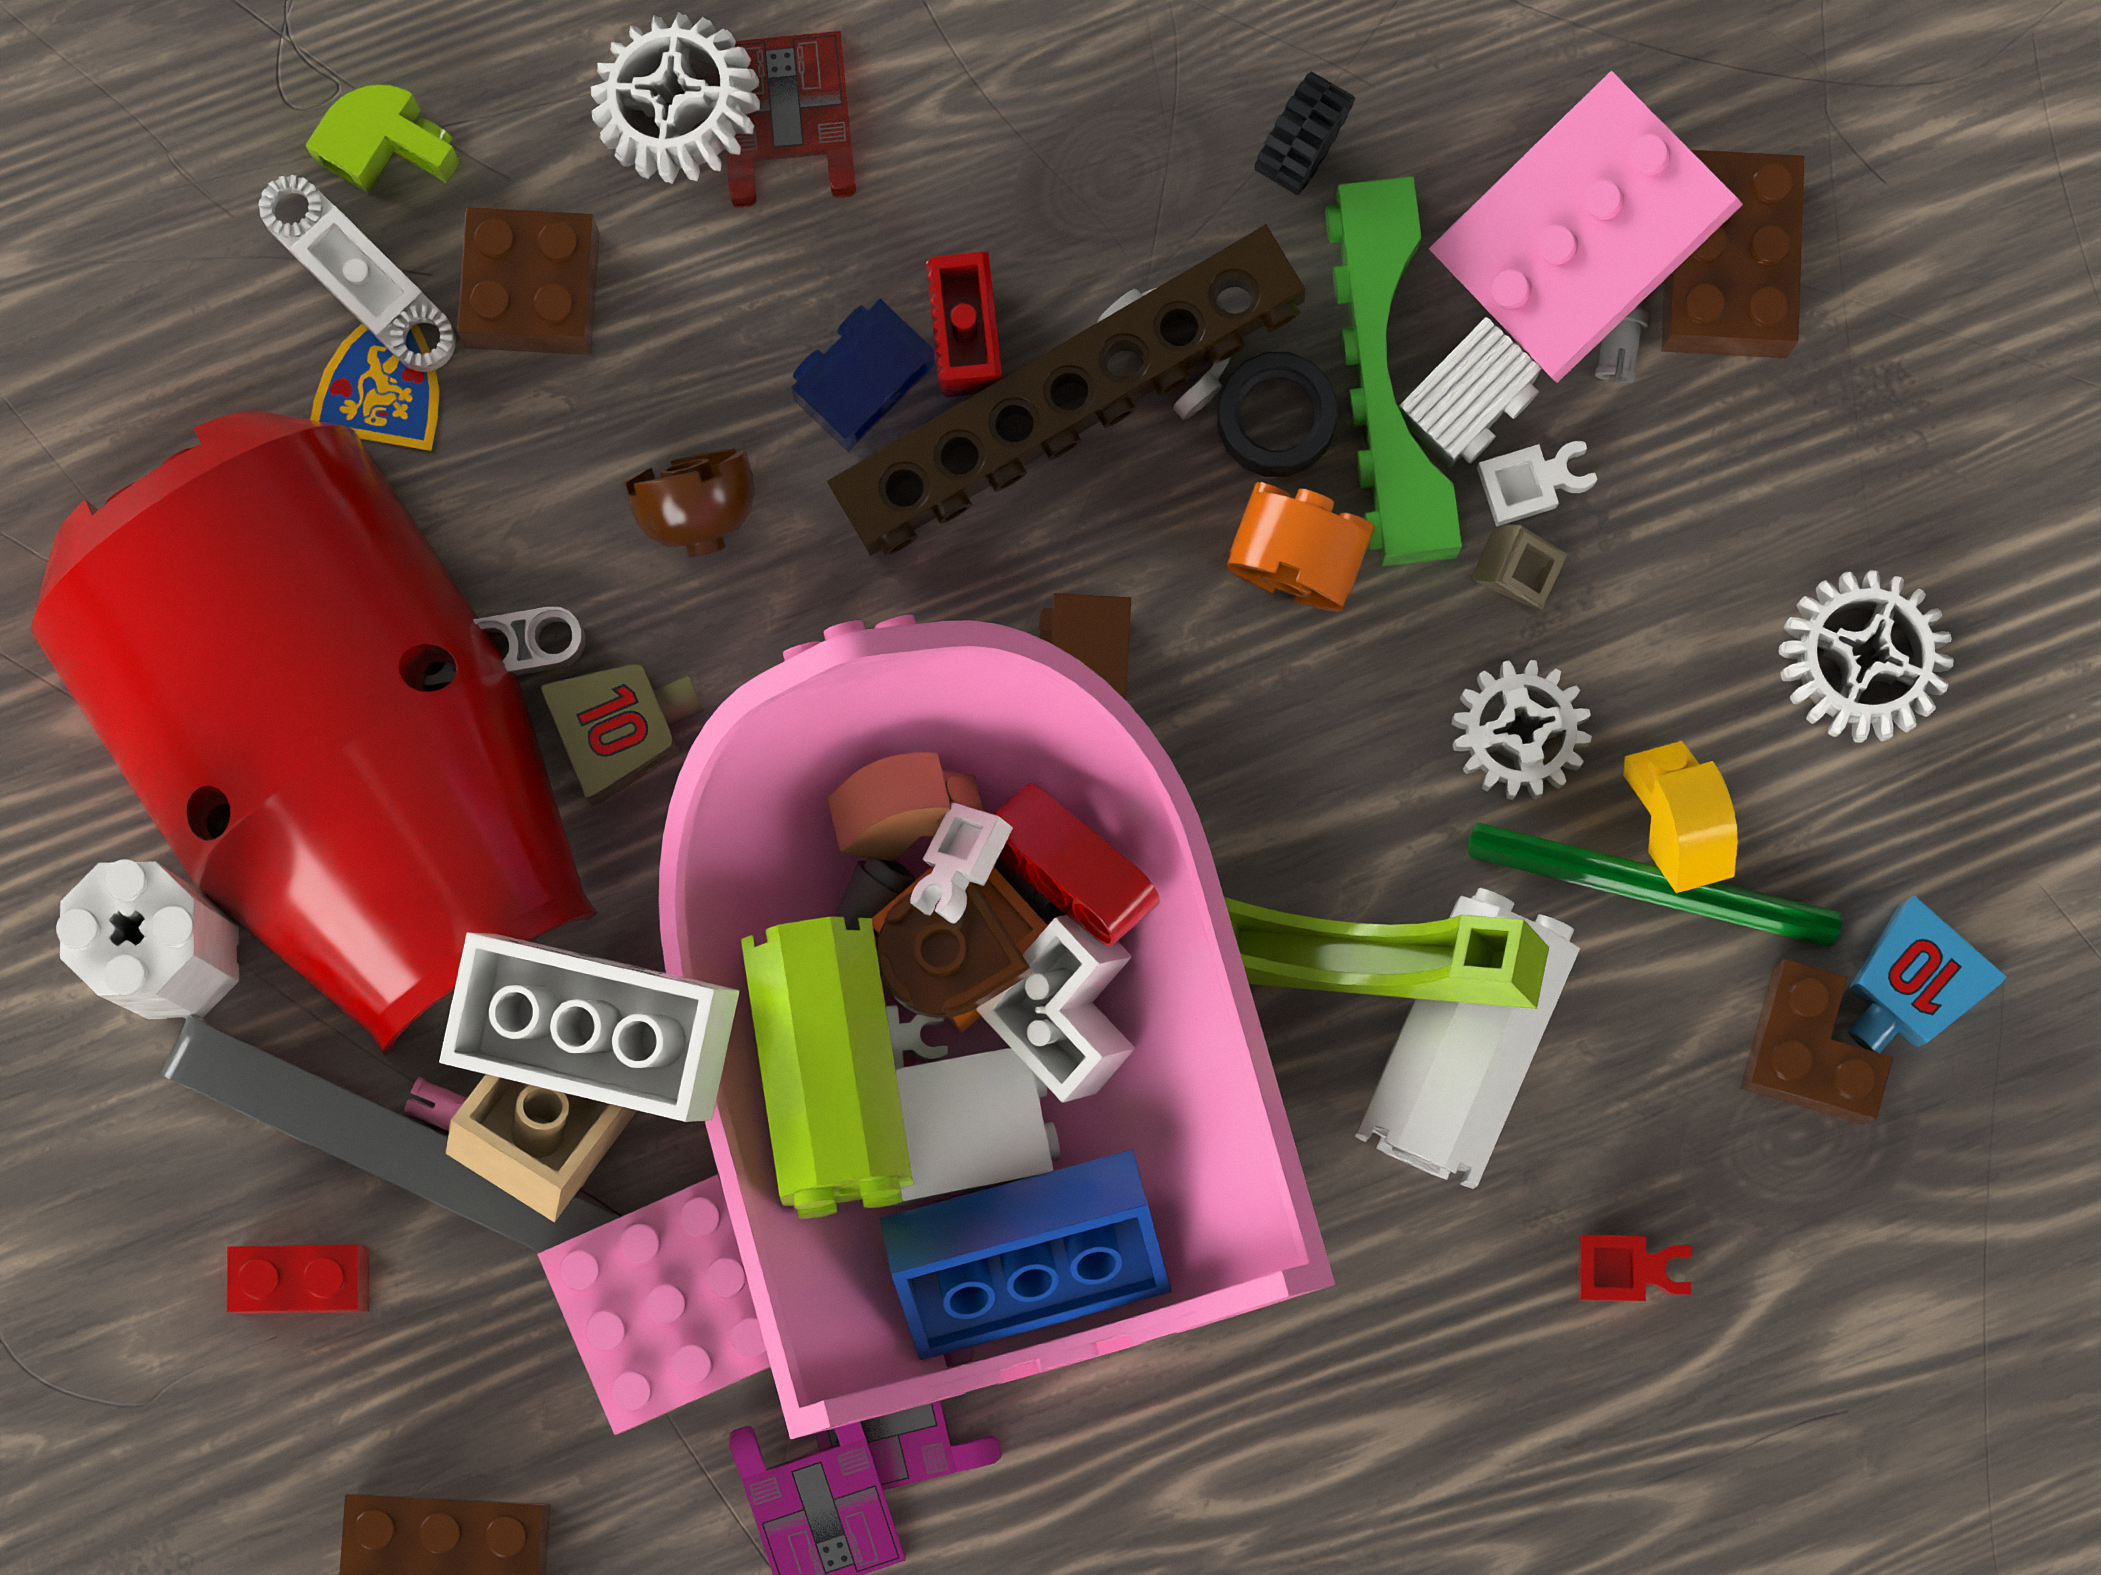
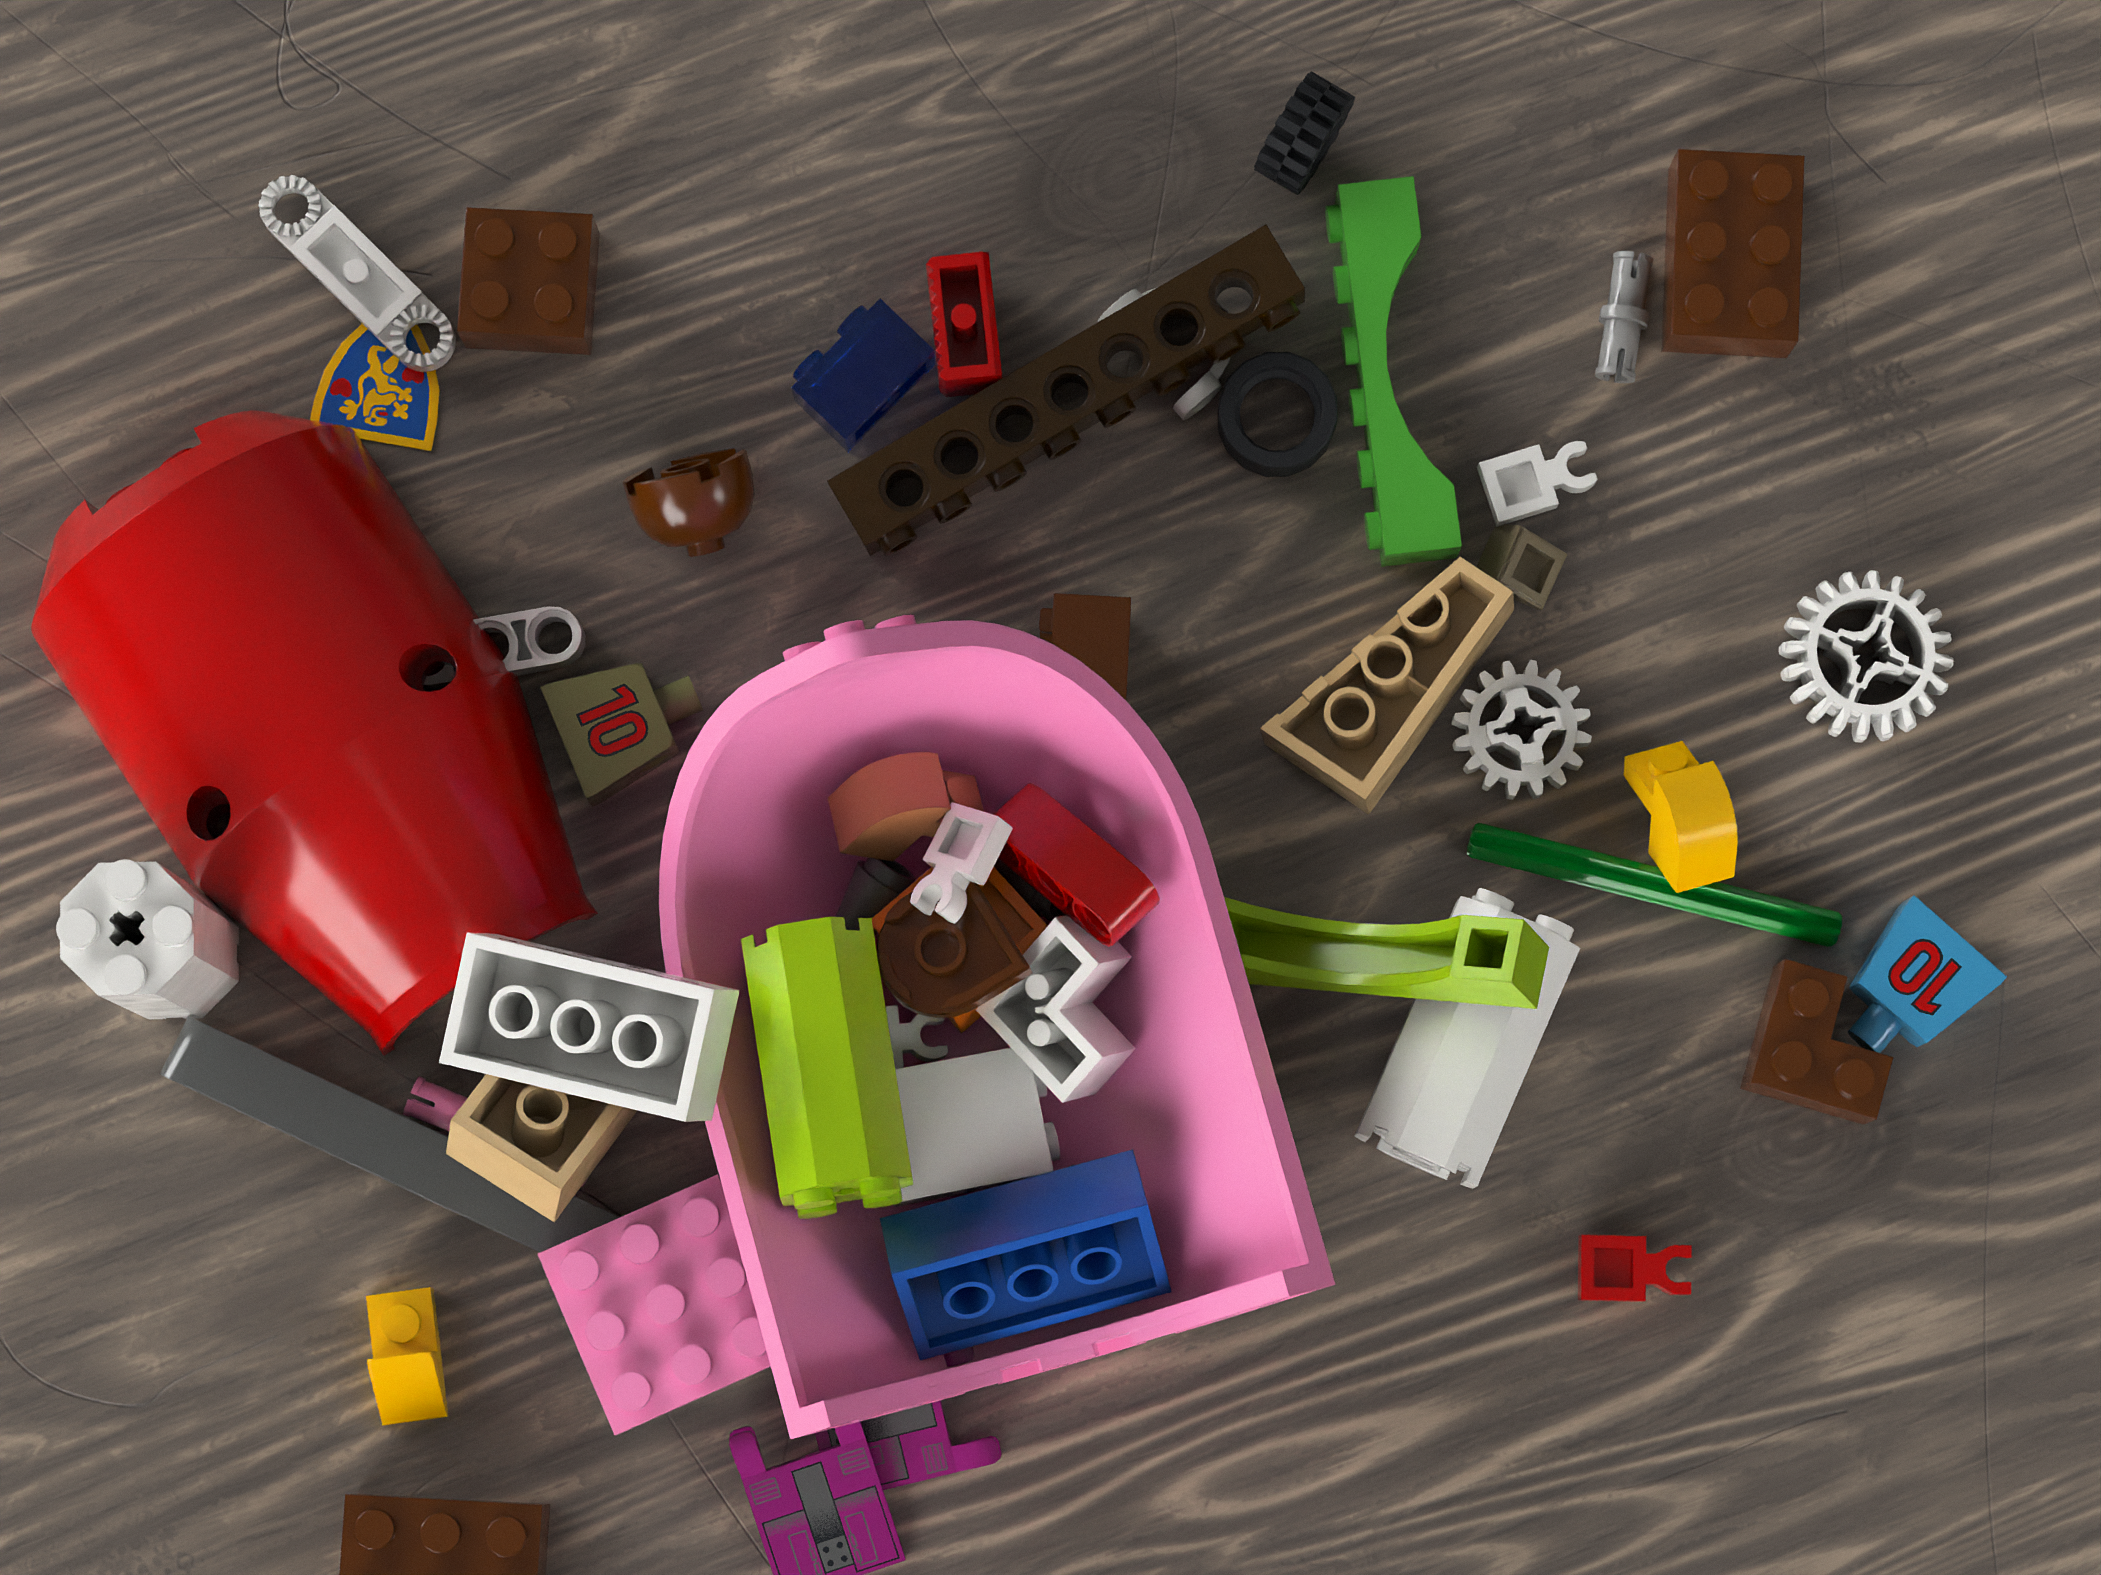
(297, 1279): red brick -> none
(370, 126): lime brick -> none
(406, 1356): none -> yellow slope
(631, 89): white gear -> none
(799, 111): clear red flag -> none
(1299, 547): orange brick -> none
(1384, 697): none -> tan wedge
(1470, 393): white brick -> none
(1585, 226): bright pink plate -> none

